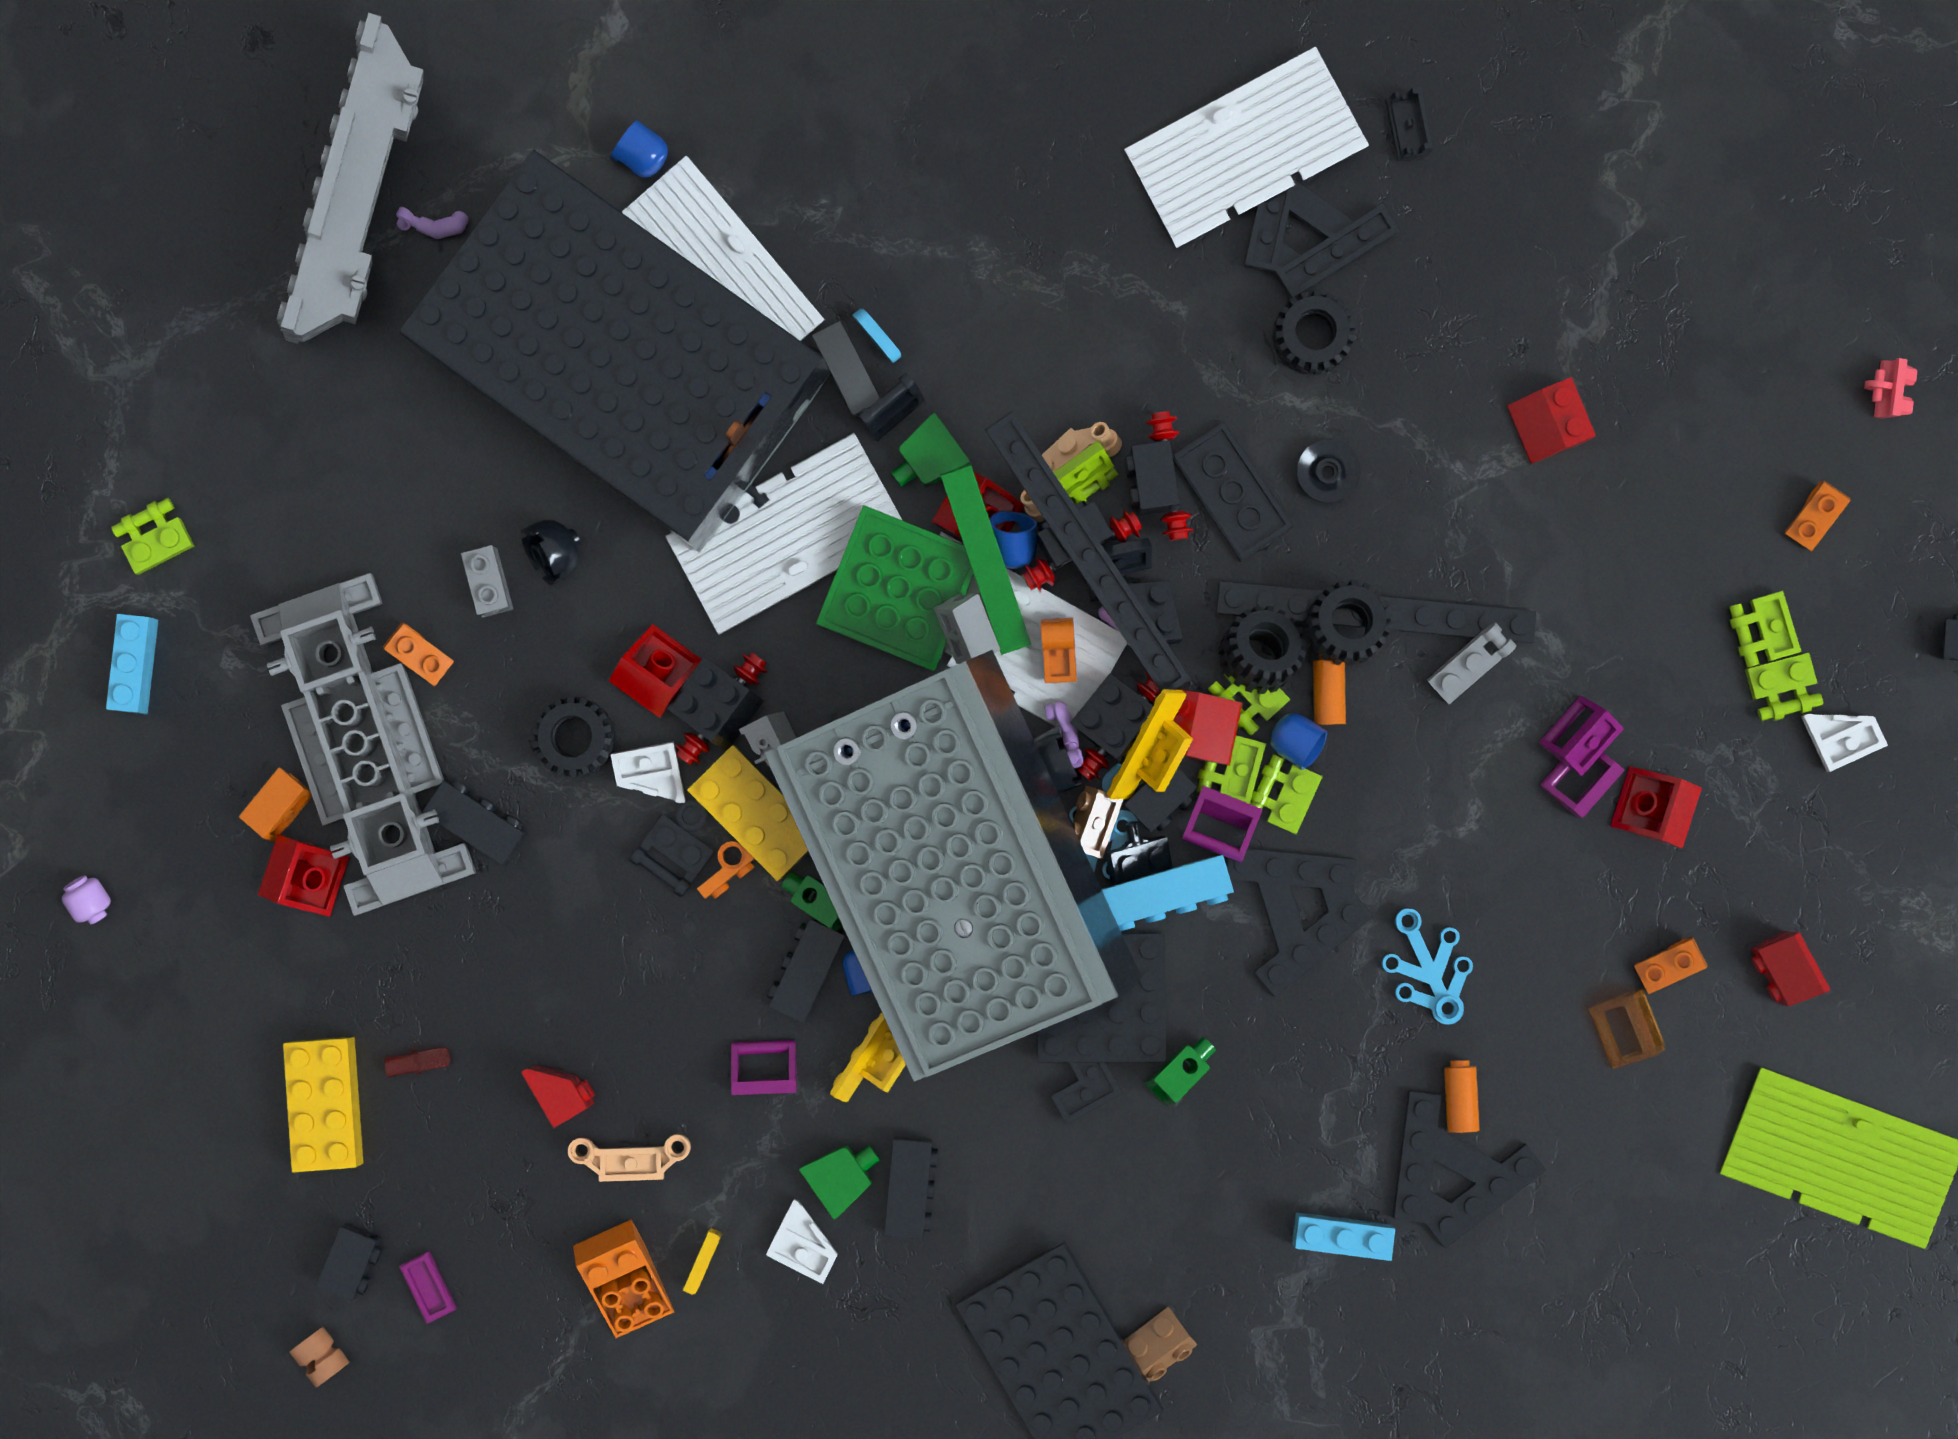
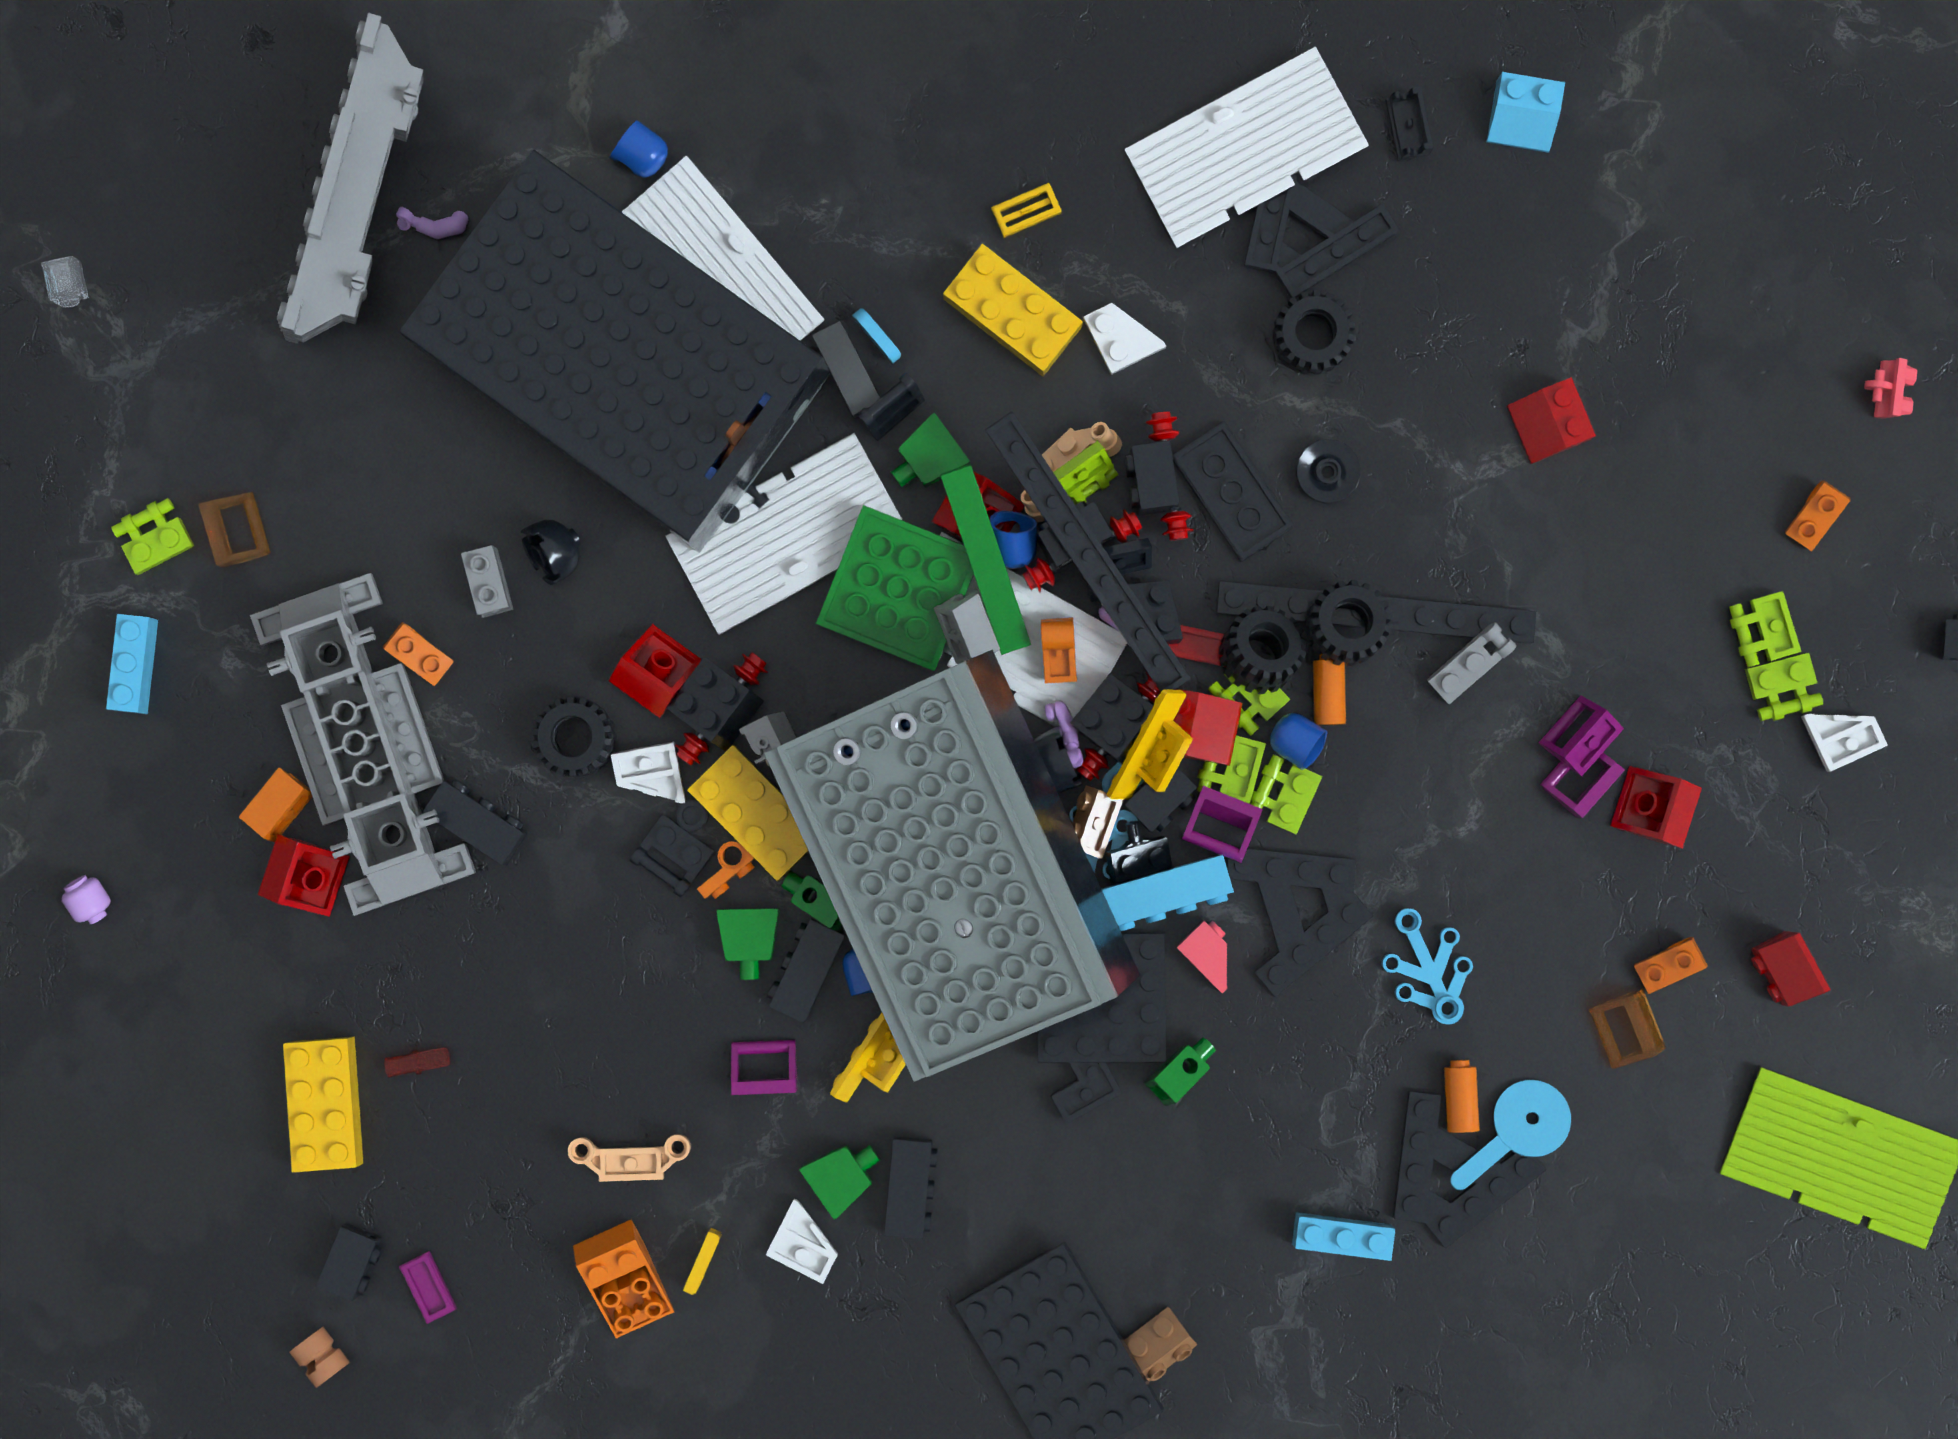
(65, 281): none -> clear brick
(217, 533): none -> clear orange tile
(559, 1093): red slope -> none
(748, 937): none -> green torso
(1001, 221): none -> yellow tile
(1012, 310): none -> yellow brick
(1120, 337): none -> white wing
(1198, 646): none -> red tile
(1207, 953): none -> coral slope
(1516, 1133): none -> medium azure piece
(1525, 111): none -> medium azure slope

